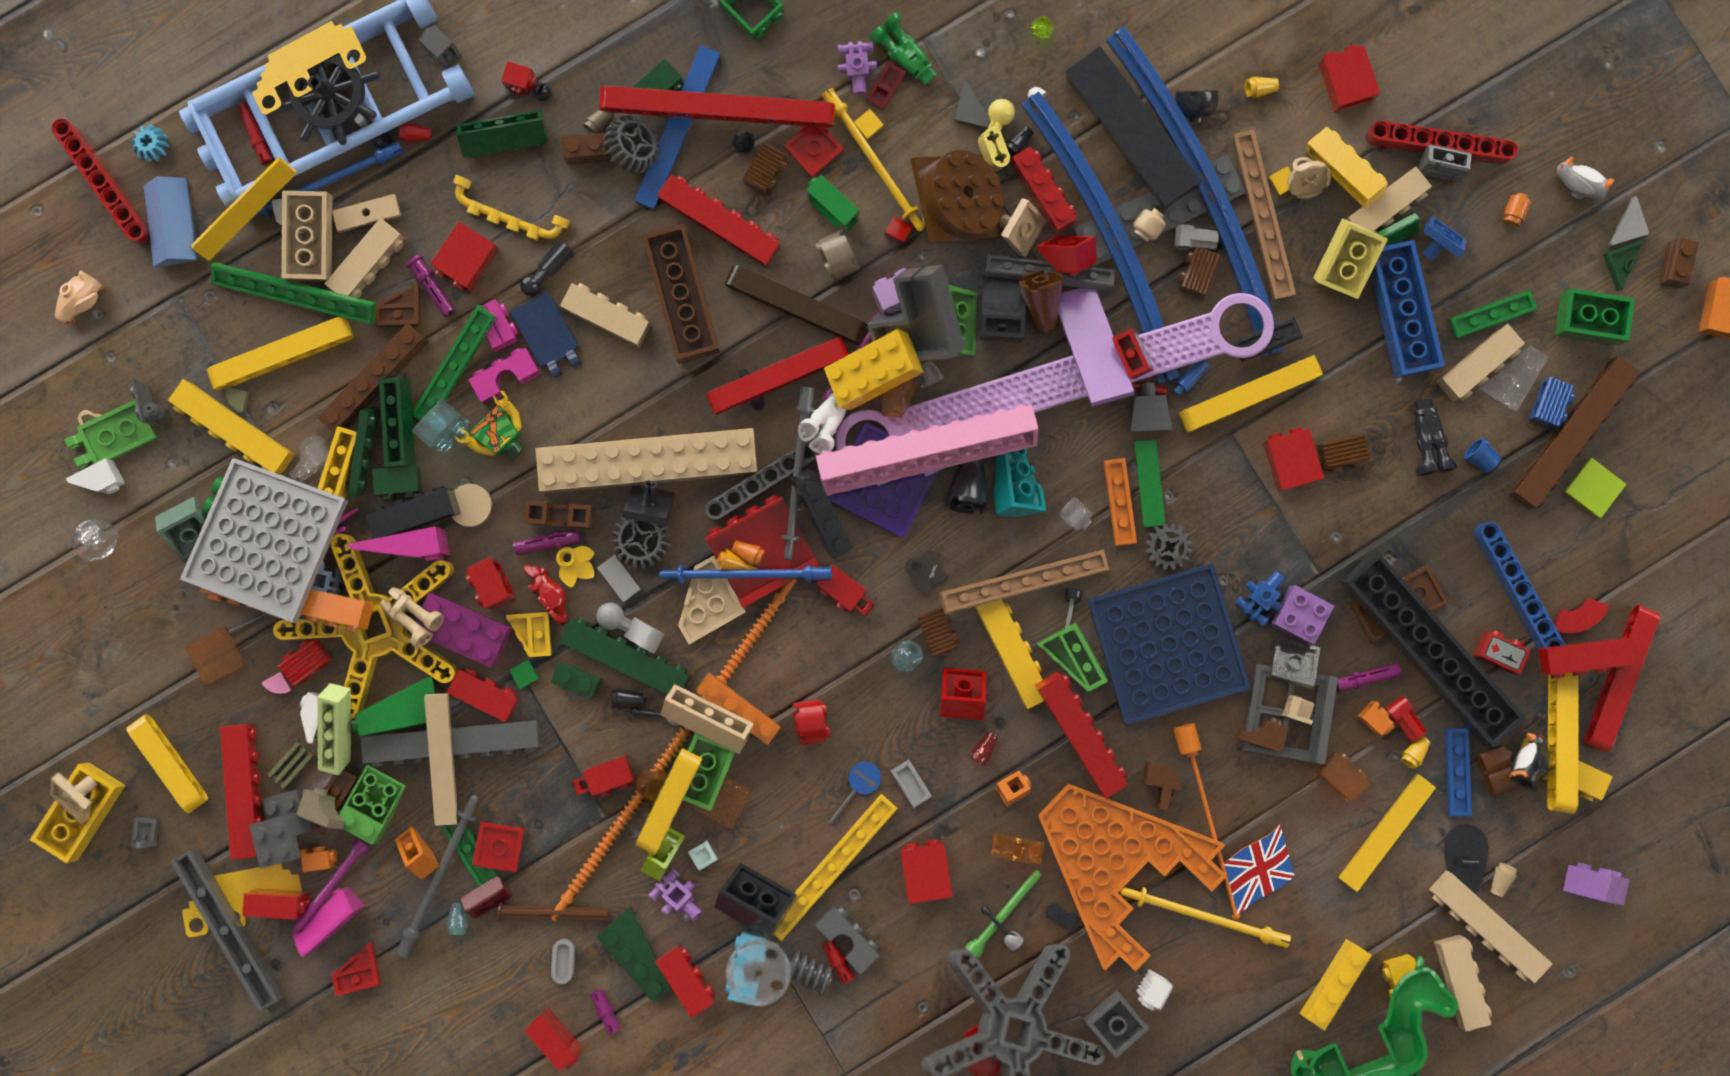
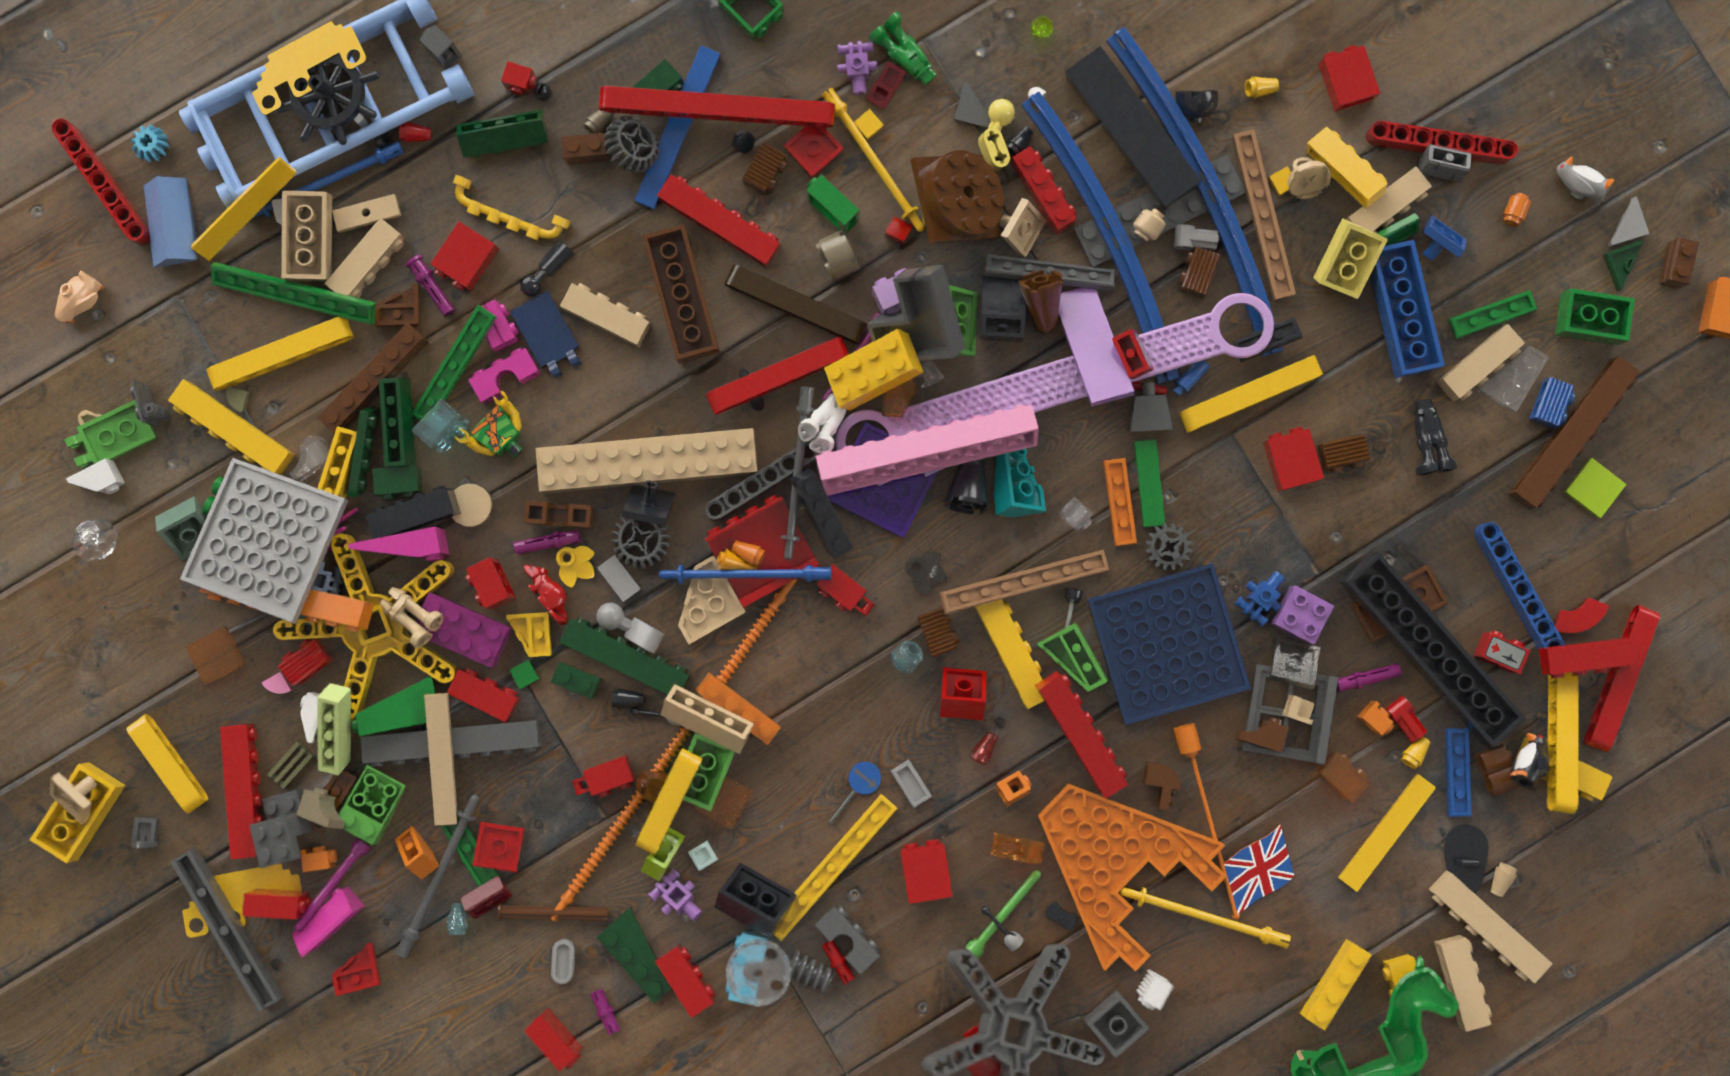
(257, 139): red pin -> none
(810, 722): red brick -> none
(1069, 252): red slope -> none
(1482, 455): blue piece -> none
(1600, 885): medium lavender brick -> none

